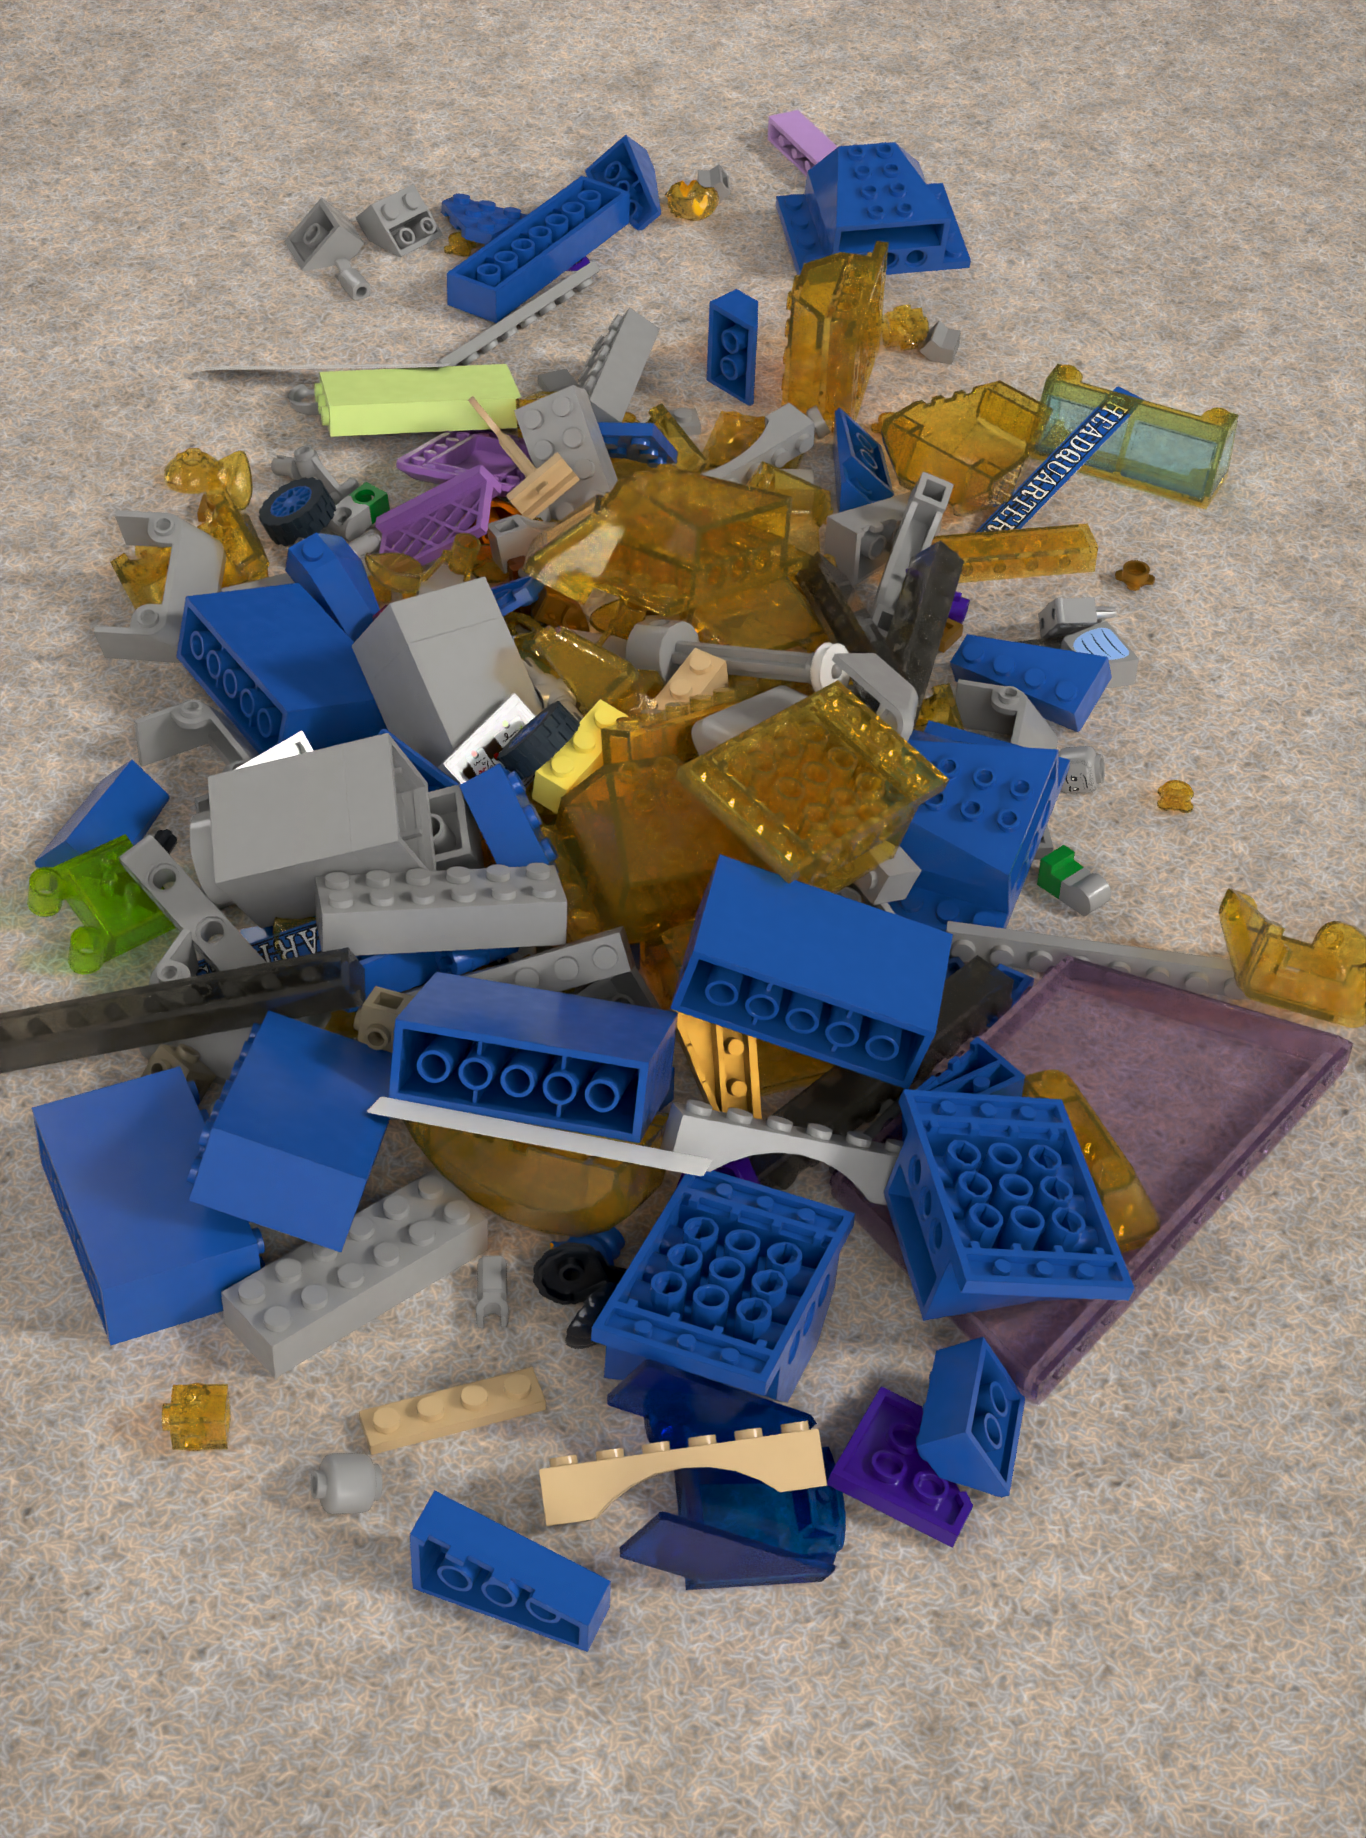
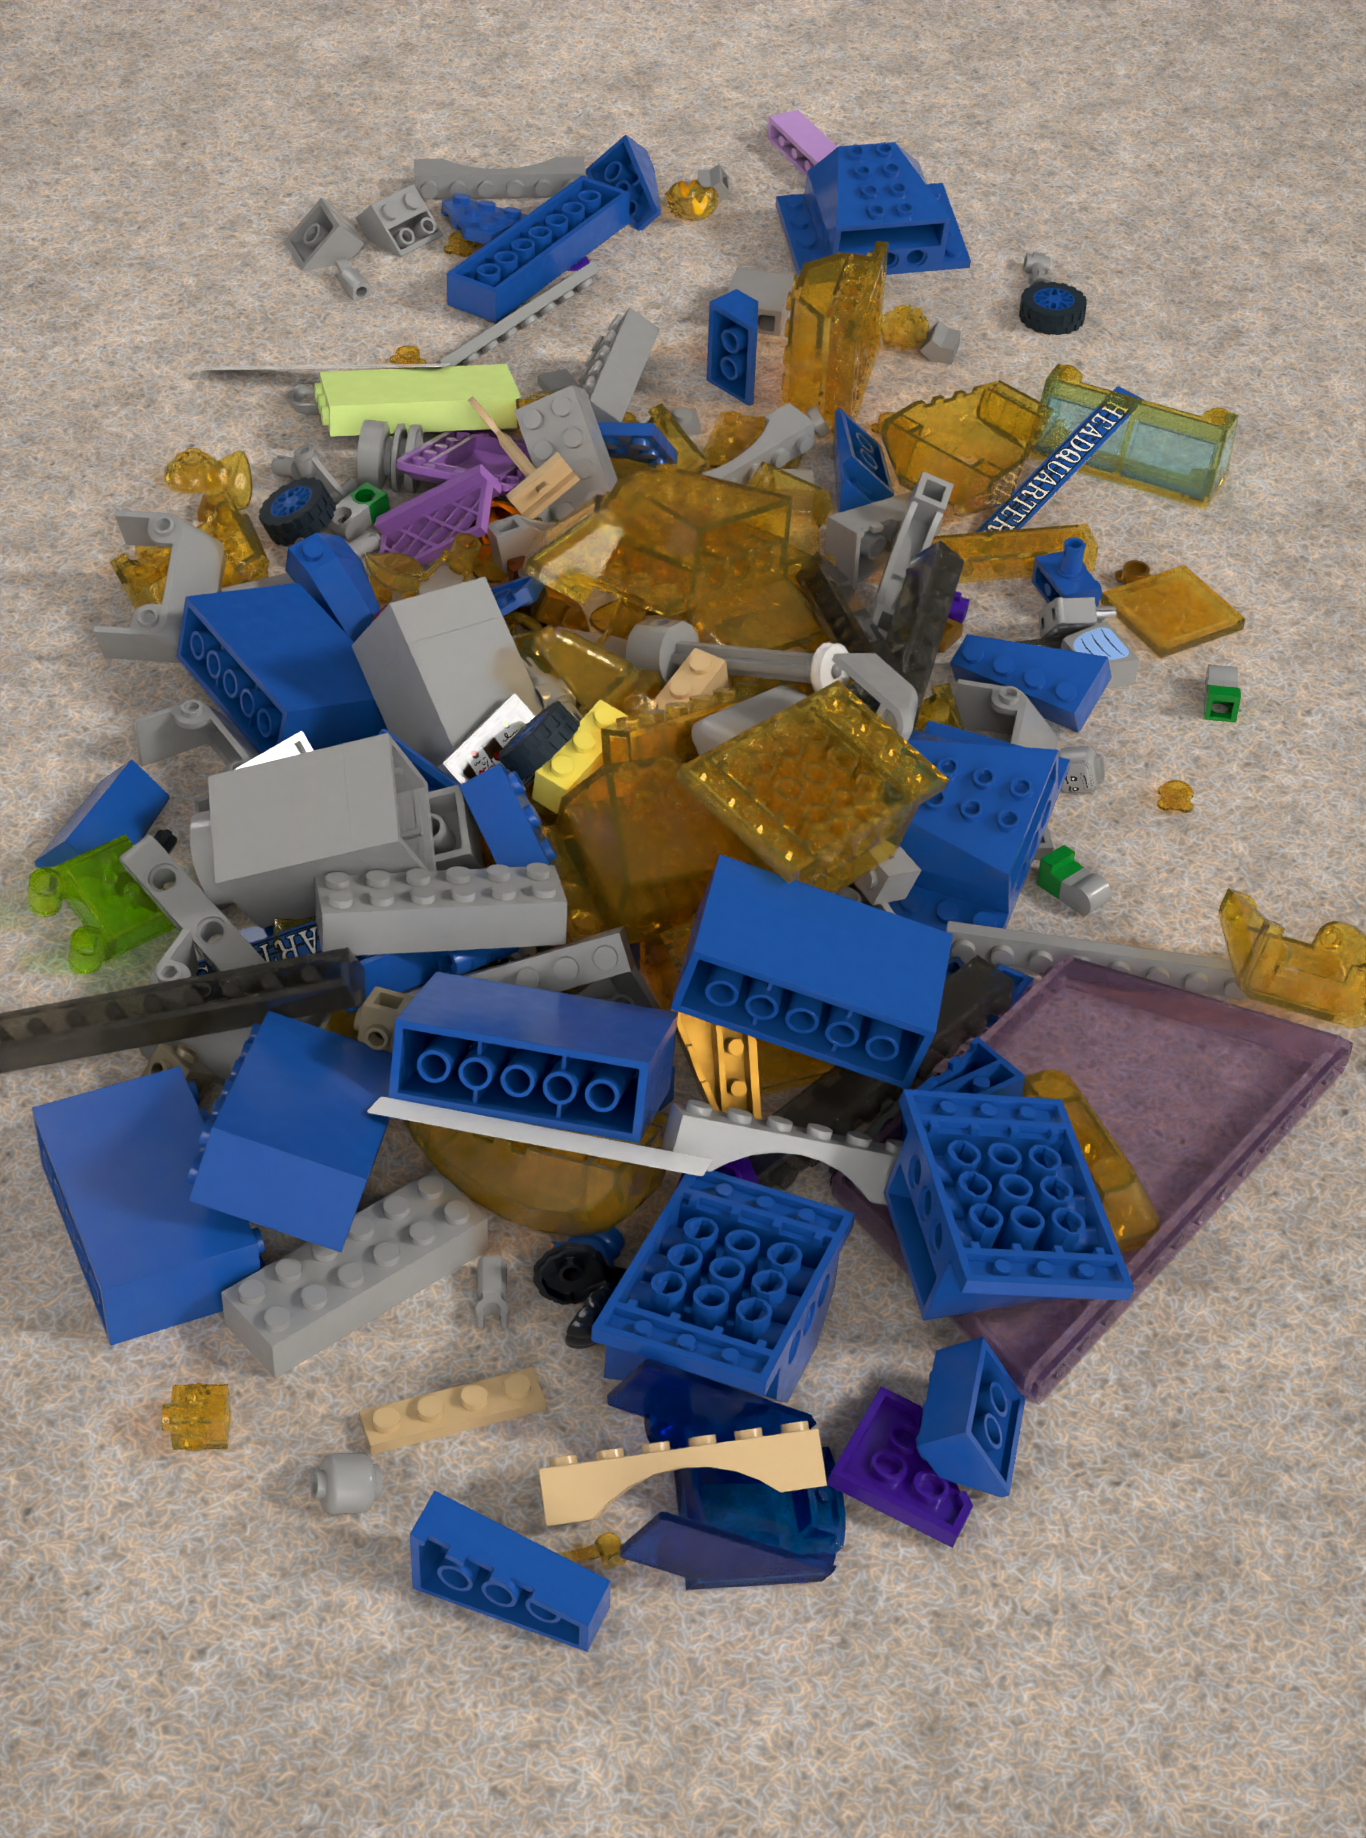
(380, 451): none -> light grey wheel
(407, 355): none -> clear yellow plate
(444, 178): none -> light grey arch
(605, 1547): none -> clear yellow hand
(771, 293): none -> light grey brick
(1038, 265): none -> light grey bar
(1052, 308): none -> black wheel
(1065, 574): none -> blue brick
(1173, 611): none -> clear yellow plate
(1221, 688): none -> green leg

